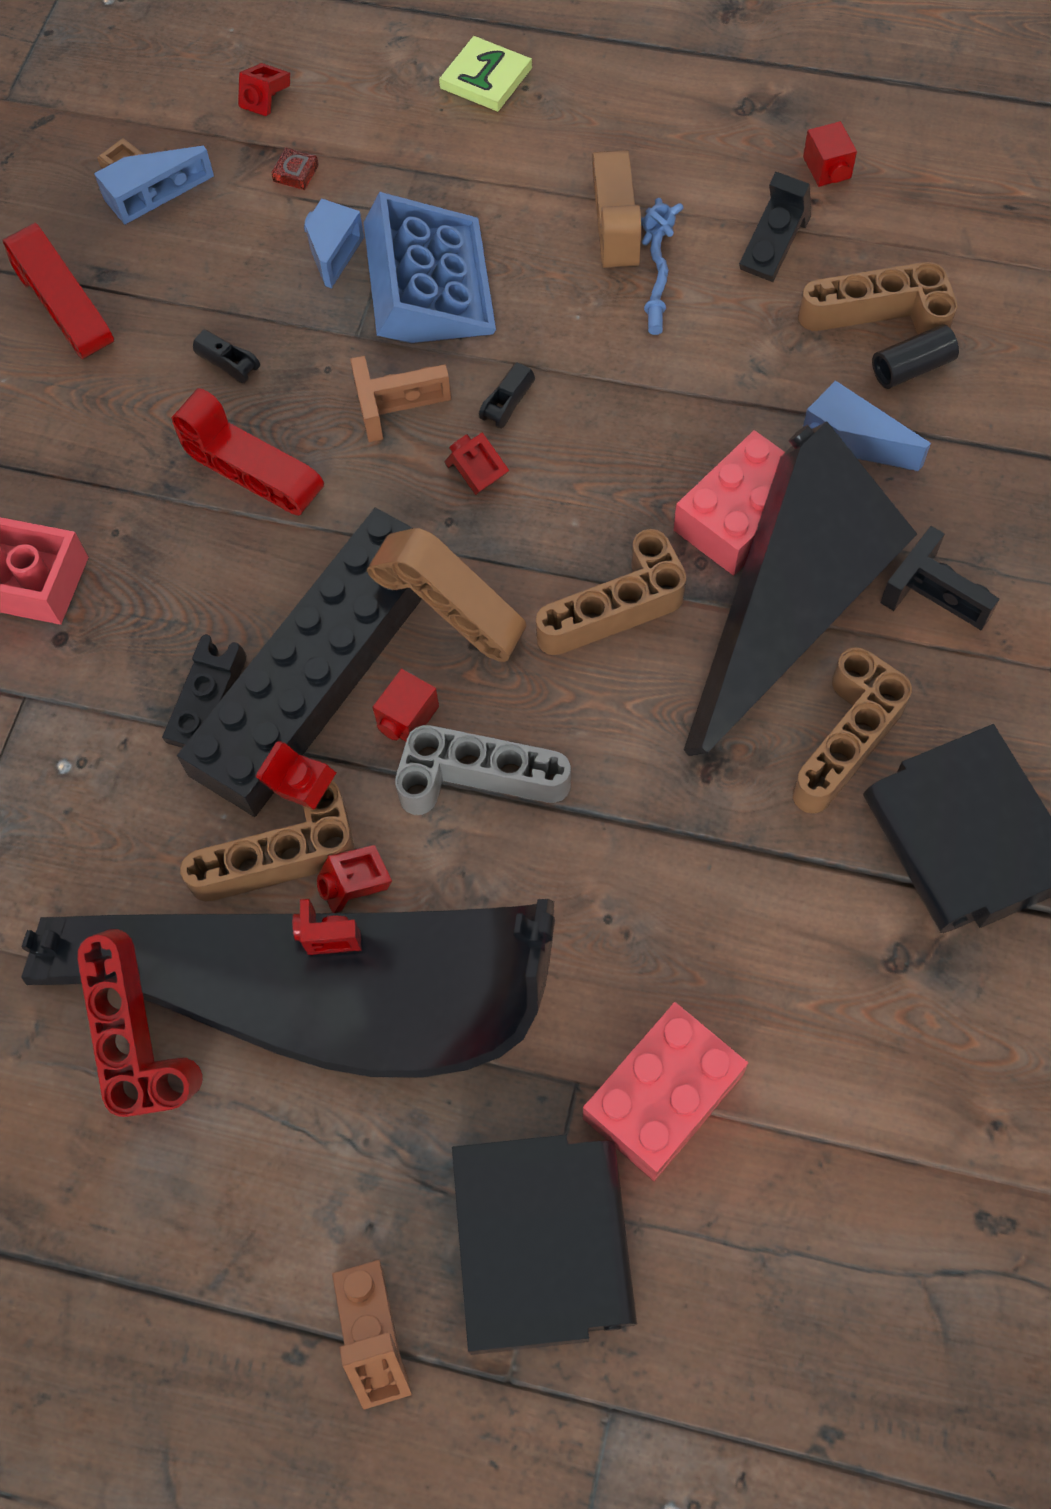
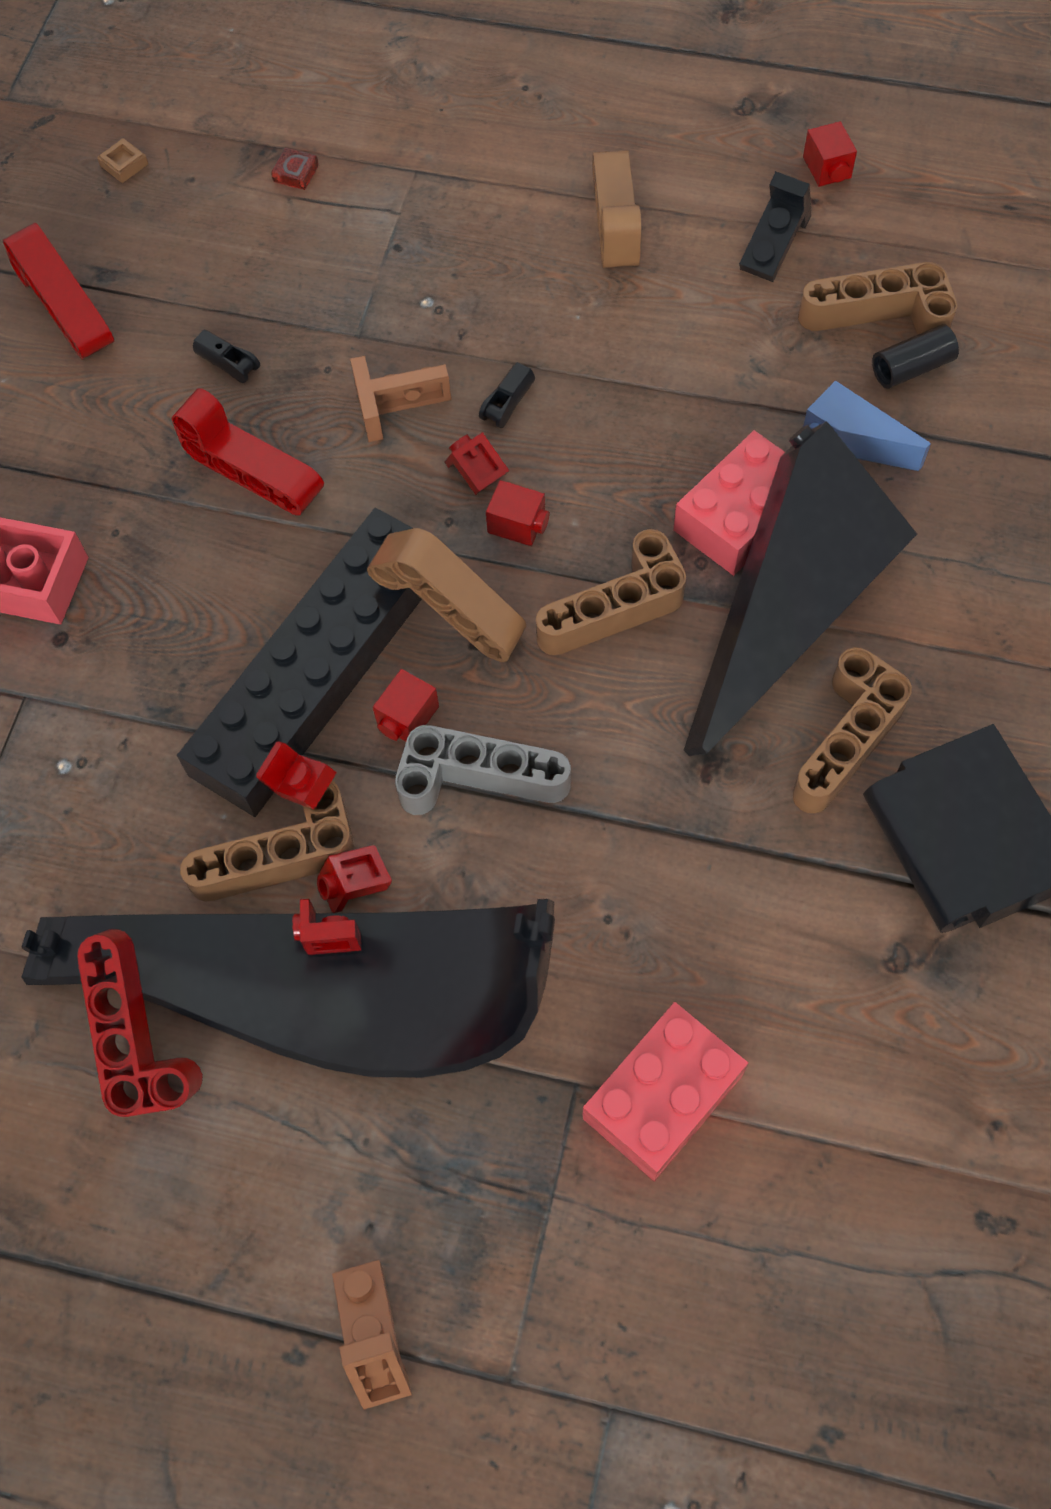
(151, 179): medium blue slope -> none
(203, 689): black plate -> none
(259, 85): red bracket -> none
(333, 237): medium blue slope -> none
(426, 272): medium blue slope -> none
(485, 73): yellowish green tile -> none
(516, 513): none -> red brick
(541, 1243): black piece -> none
(657, 224): medium blue piece -> none
(939, 584): black bracket -> none

